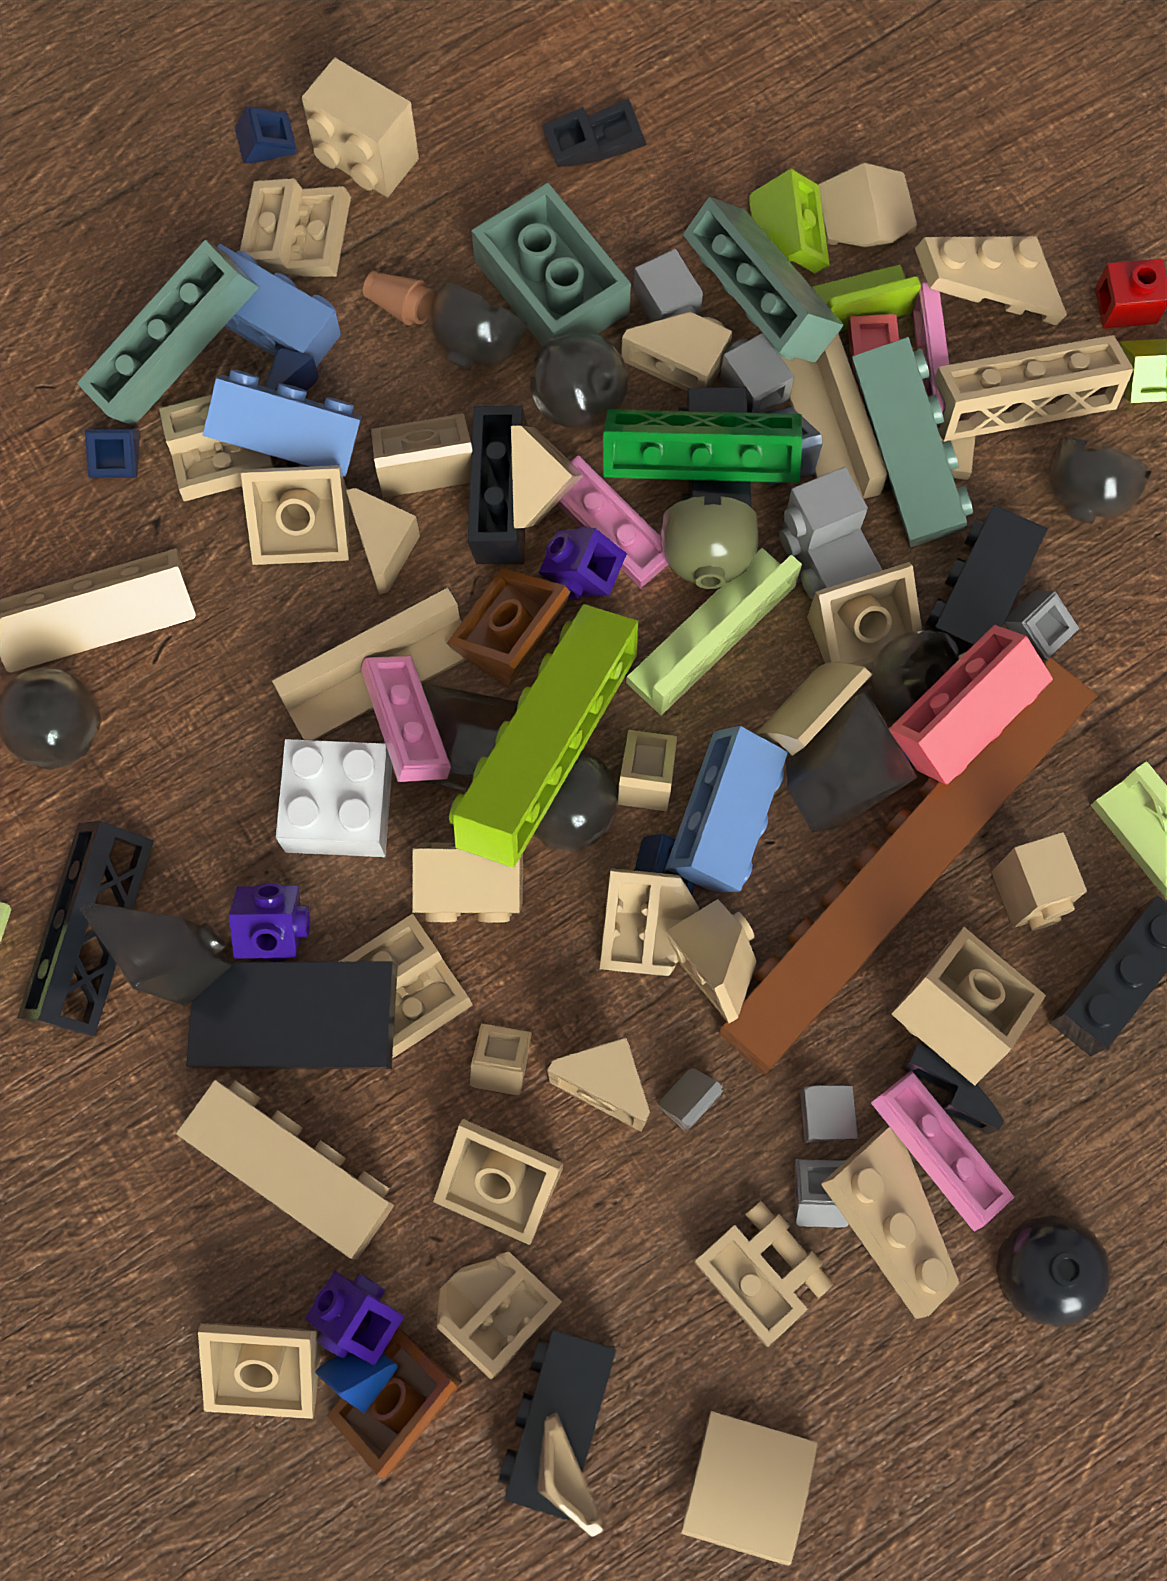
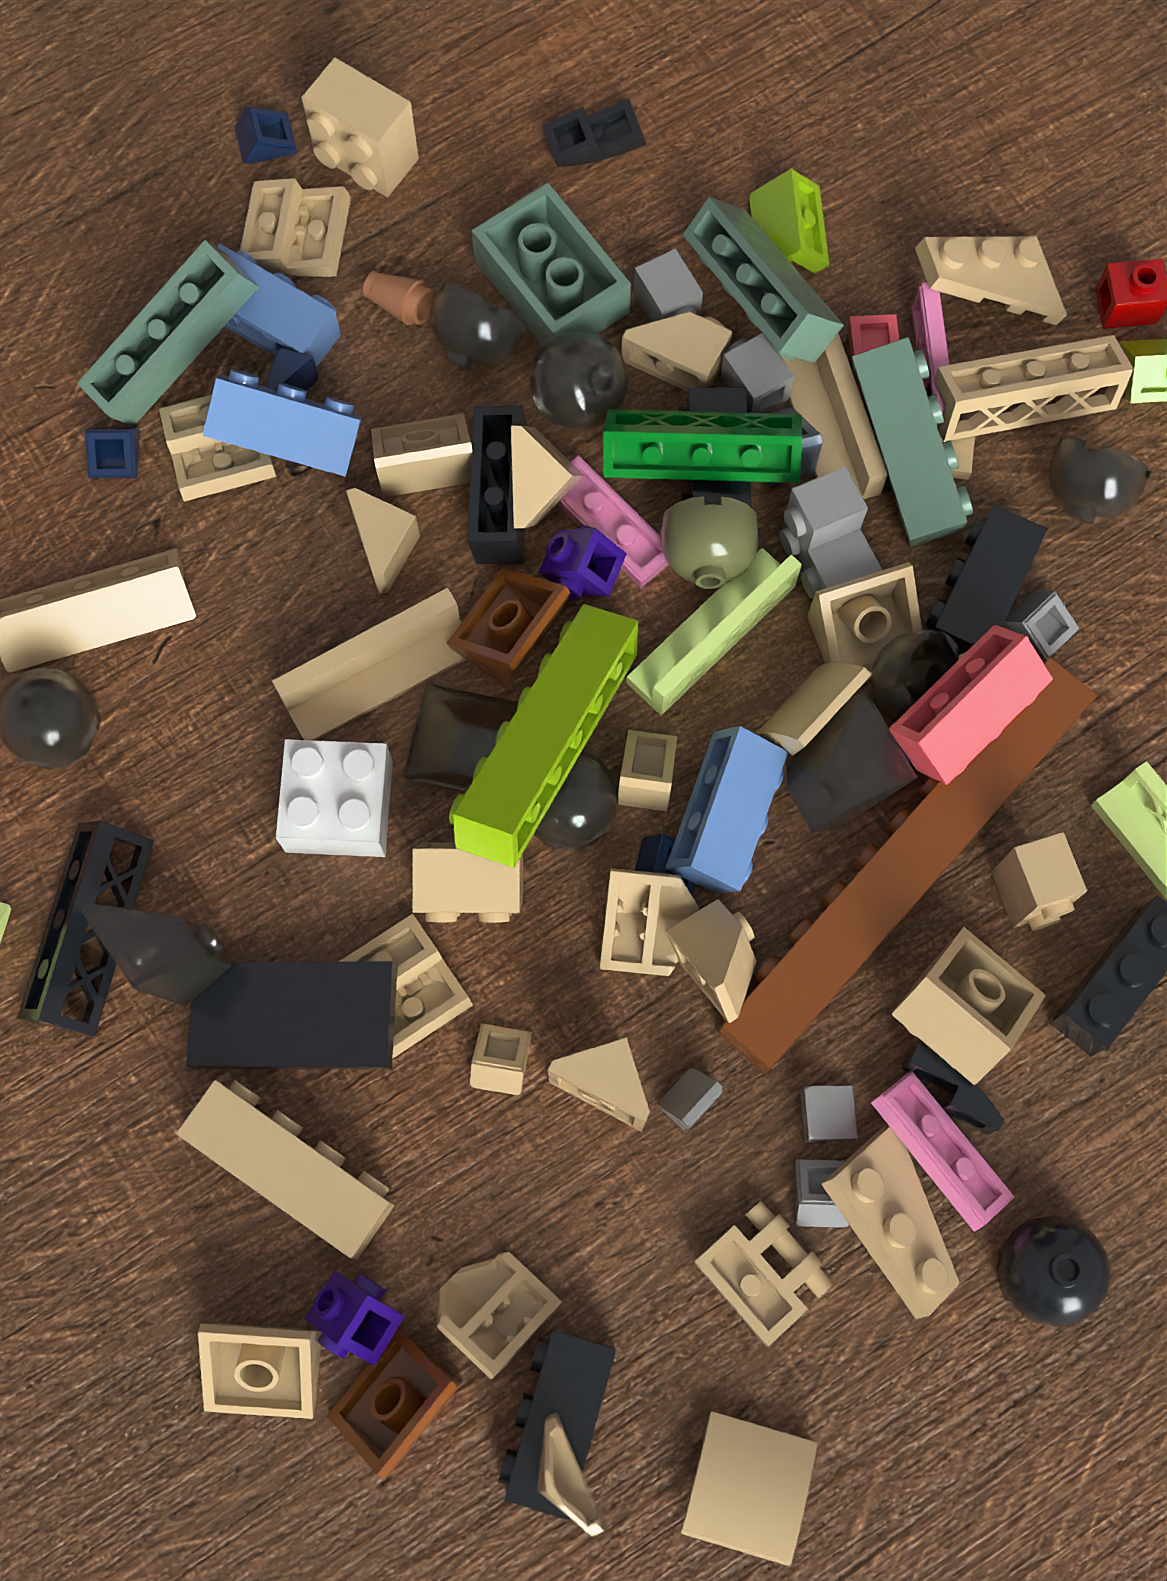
(268, 921): dark purple brick -> none
(296, 514): tan slope -> none
(356, 1378): blue slope -> none
(405, 719): bright pink tile -> none
(497, 1182): tan slope -> none
(866, 206): tan slope -> none
(870, 293): lime panel -> none

